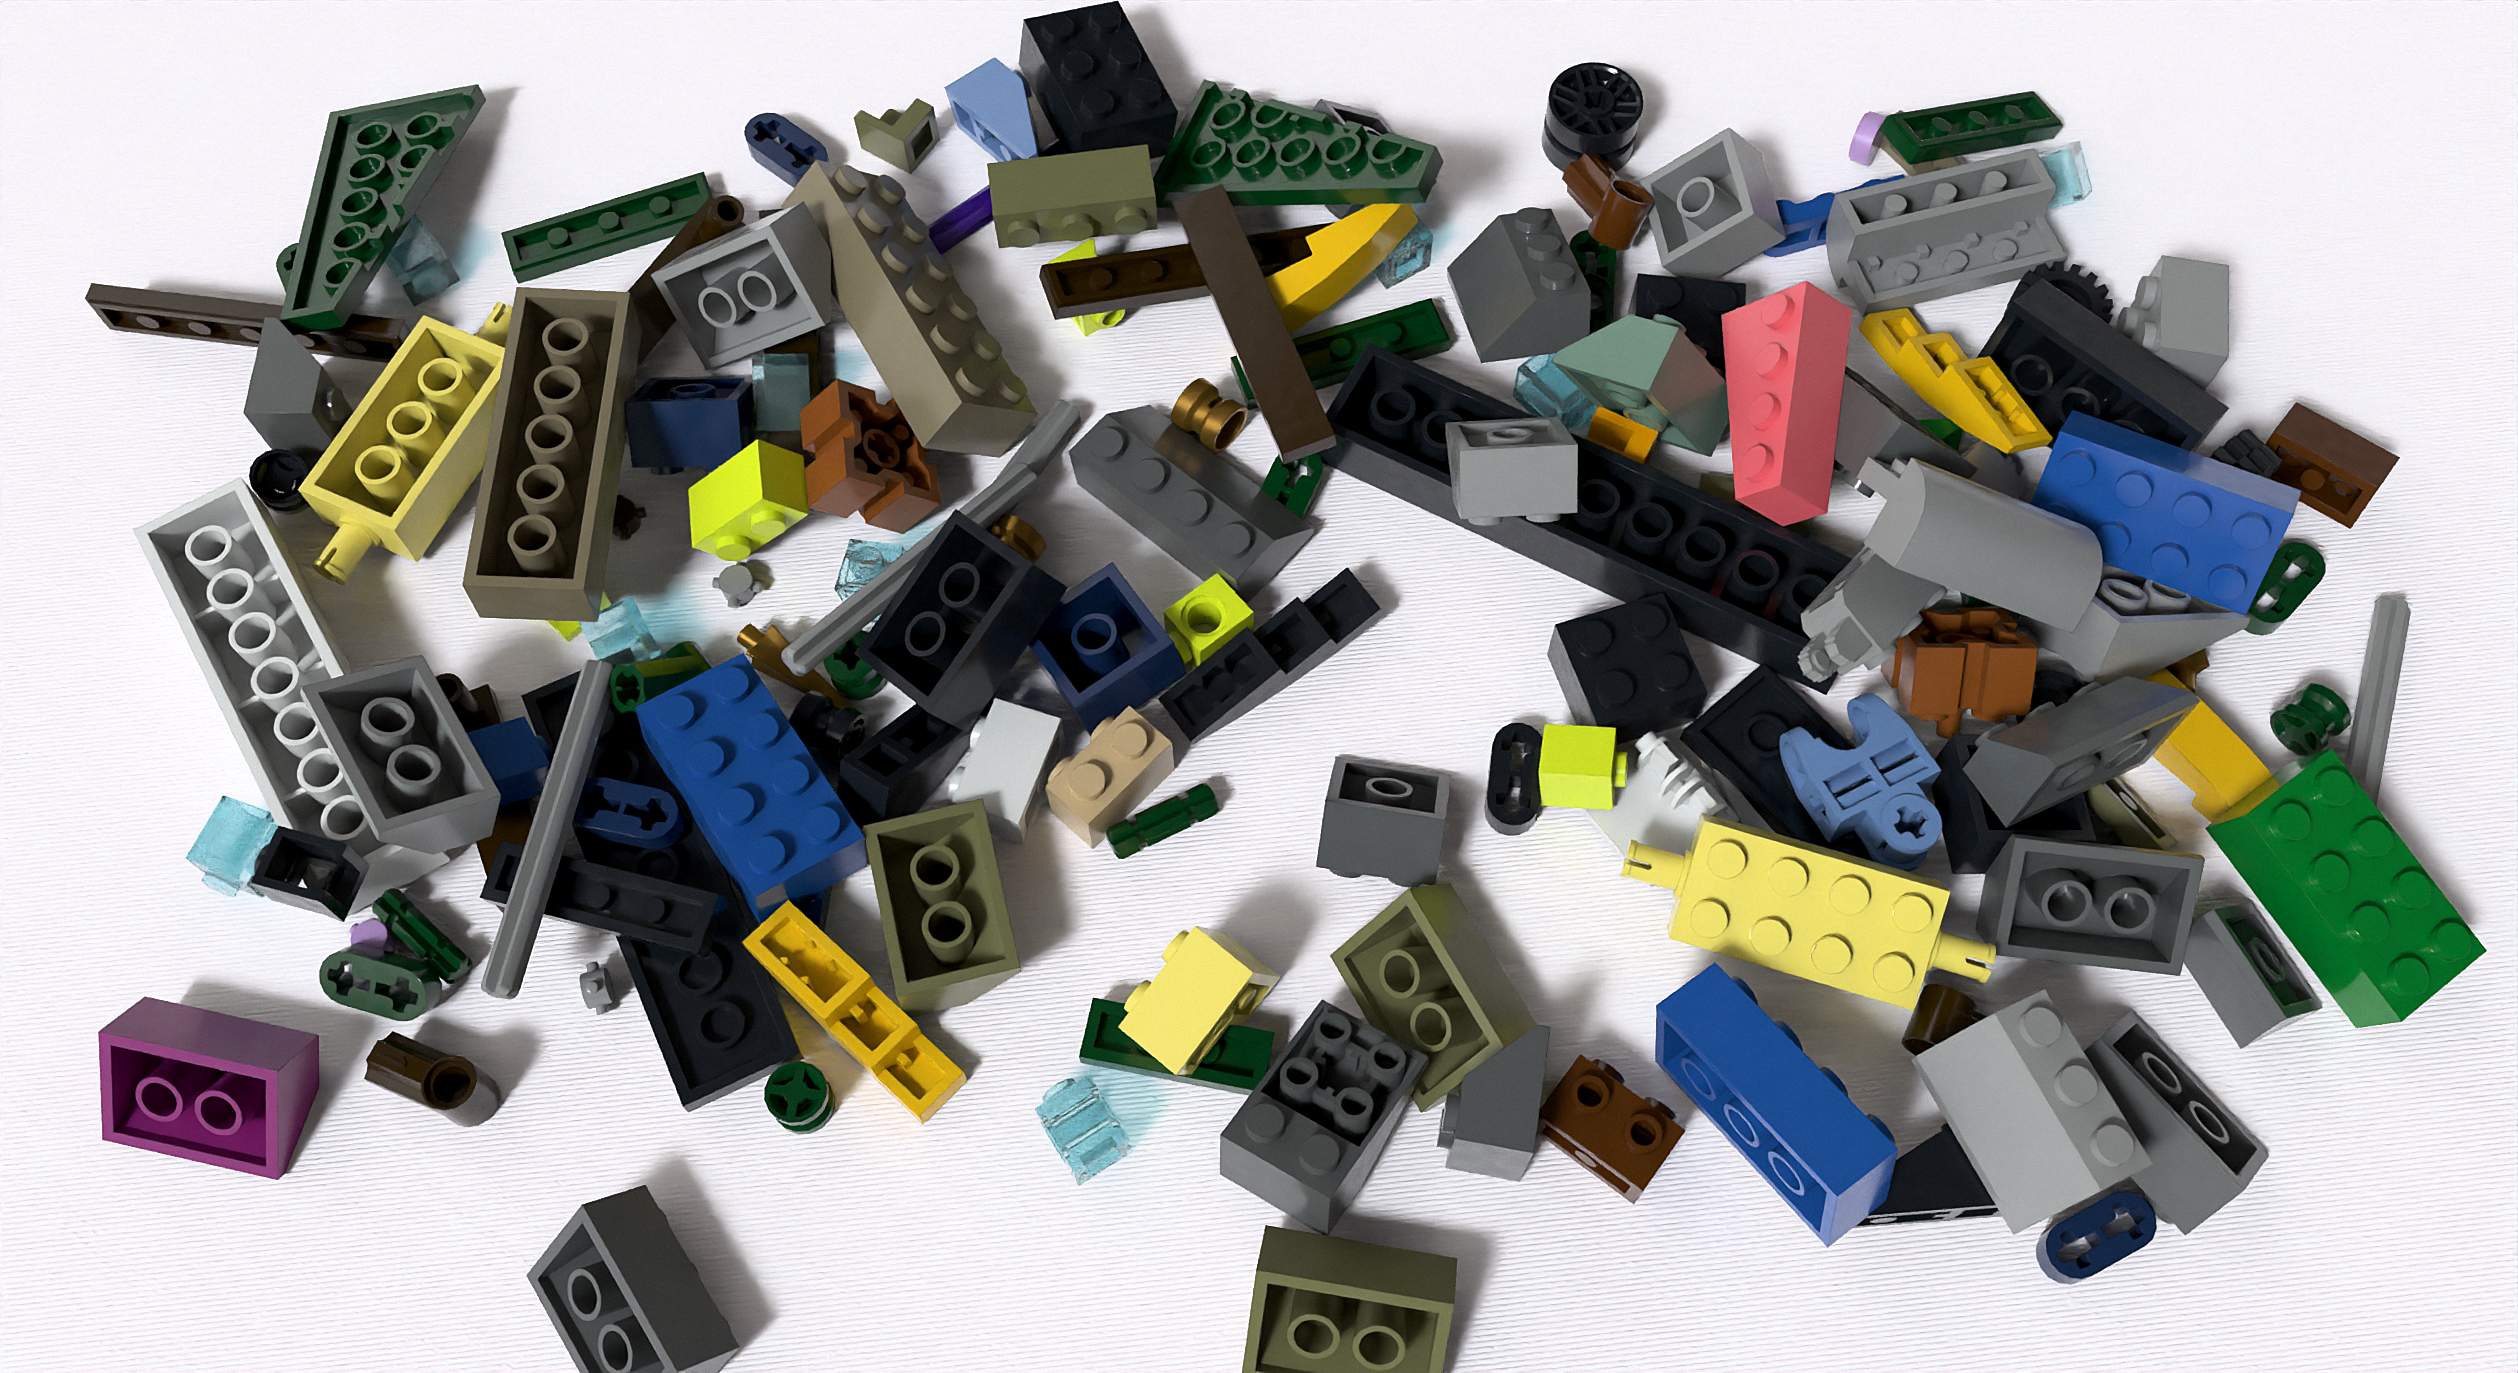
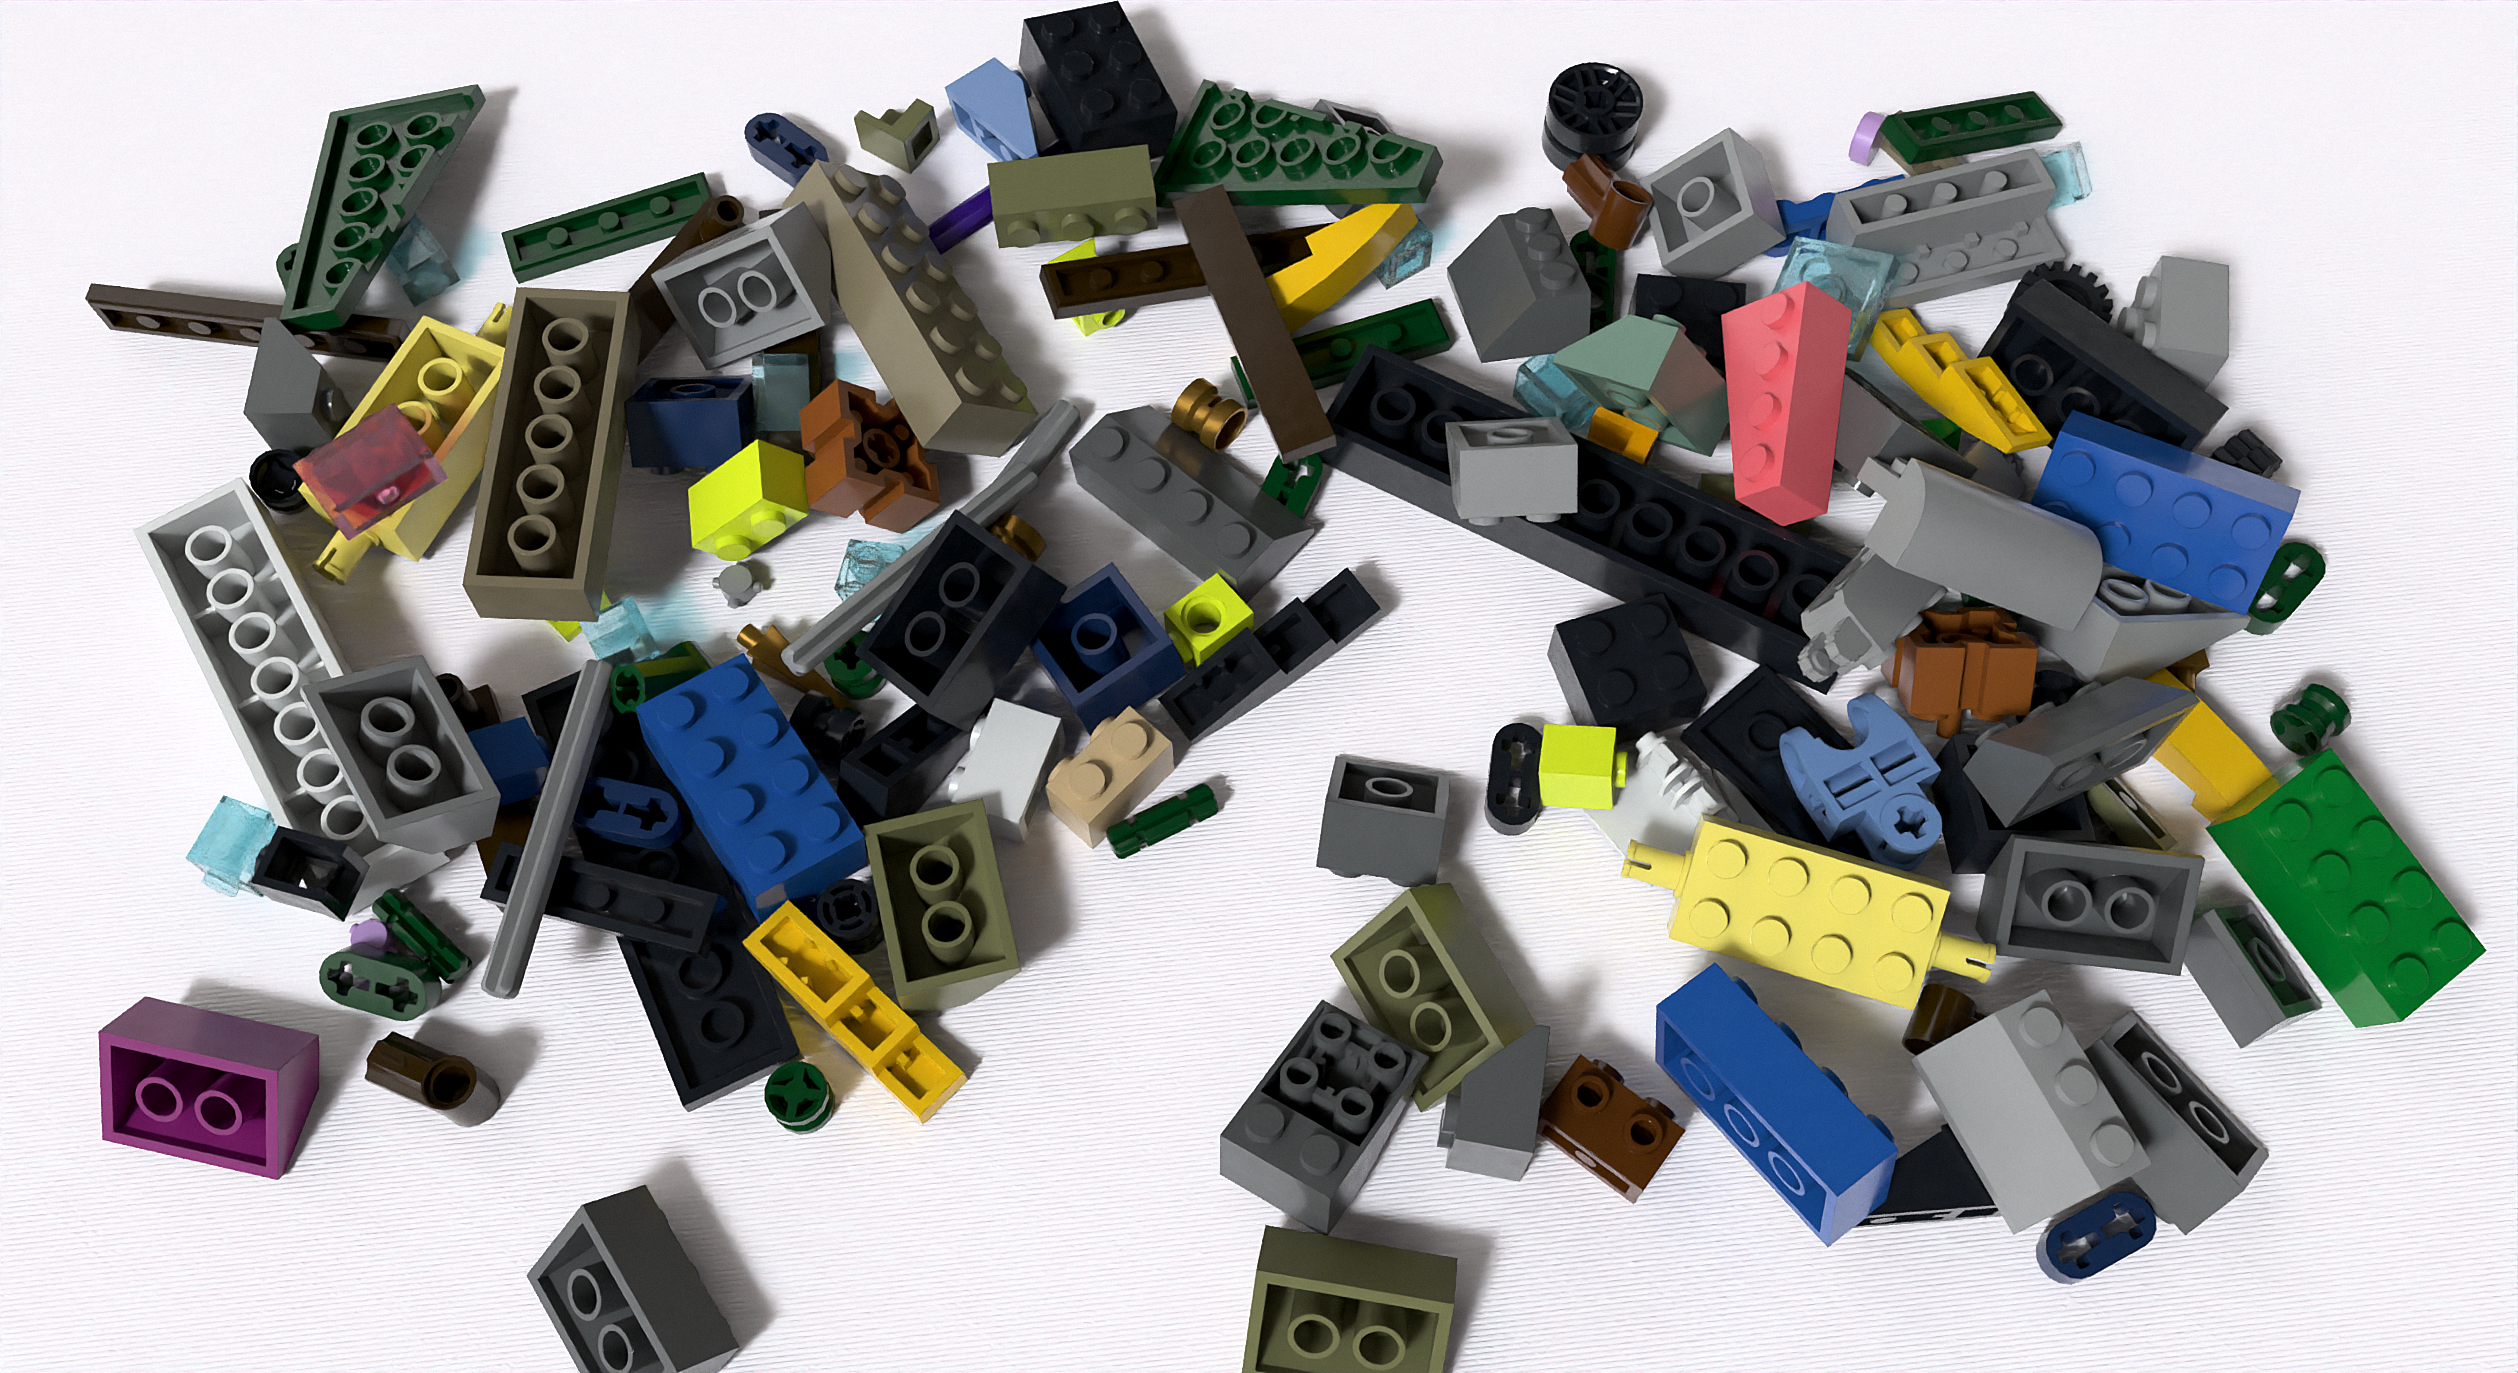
(370, 471): none -> clear pink brick
(597, 988): light grey piece -> none
(627, 518): dark brown piece -> none
(860, 926): none -> black wheel
(1082, 1128): clear light blue brick -> none
(1196, 997): light yellow brick -> none
(1232, 1065): dark green plate -> none
(1849, 275): none -> clear light blue plate
(2328, 464): reddish brown brick -> none
(2377, 694): light grey axle -> none

